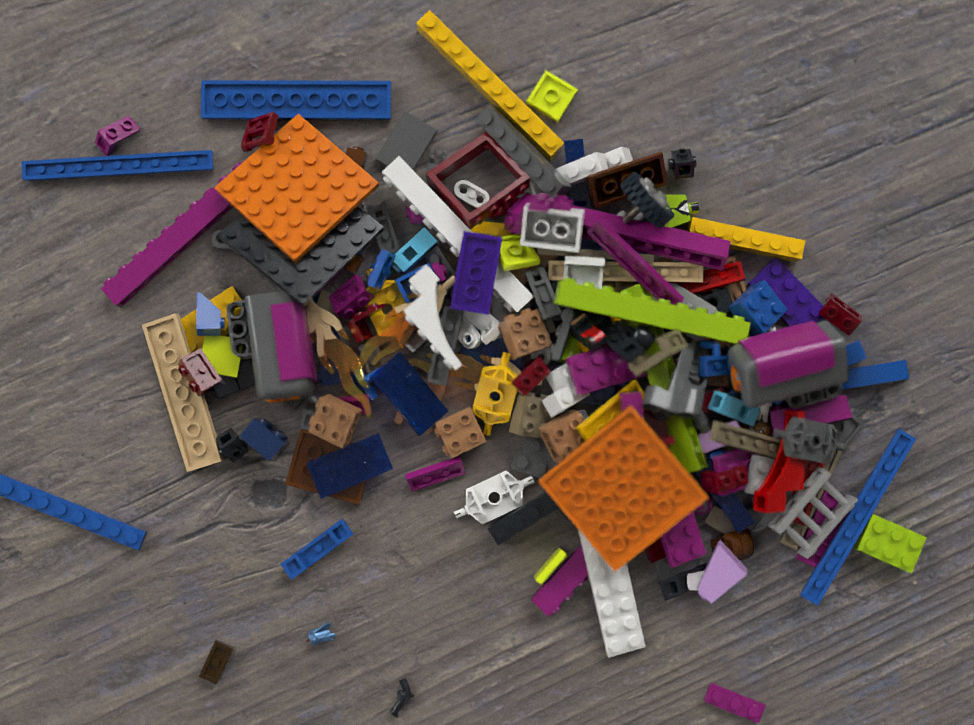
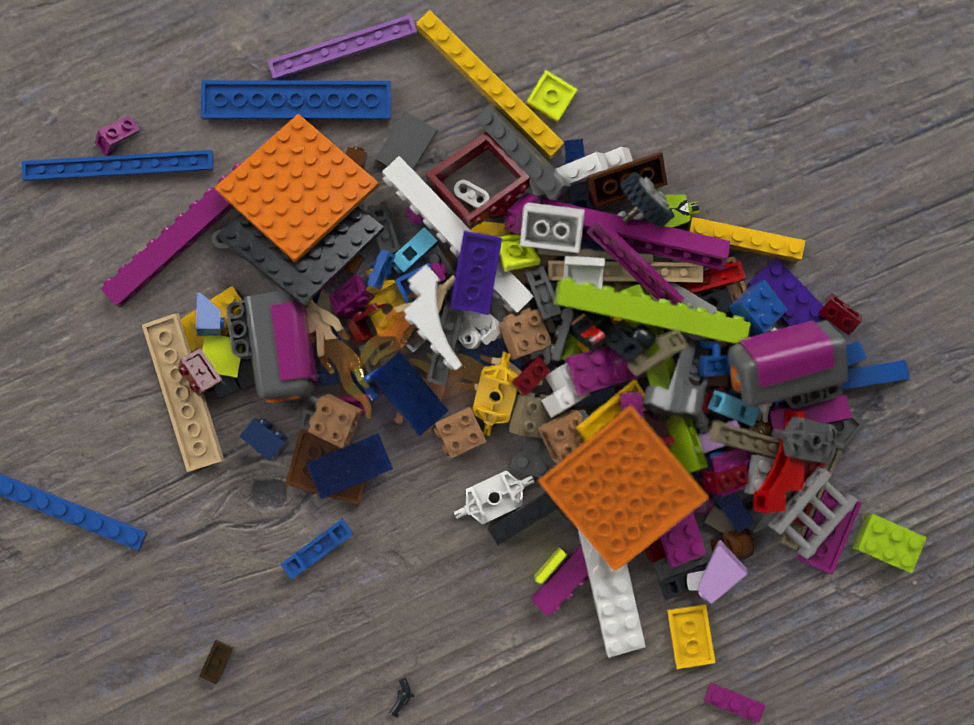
(231, 445): black brick -> none
(257, 127): dark red plate -> none
(320, 635): flat silver piece -> none
(342, 47): none -> medium lavender plate
(435, 473): magenta plate -> none
(543, 203): magenta plate -> none
(682, 163): black brick -> none
(691, 636): none -> yellow plate
(858, 517): blue plate -> none

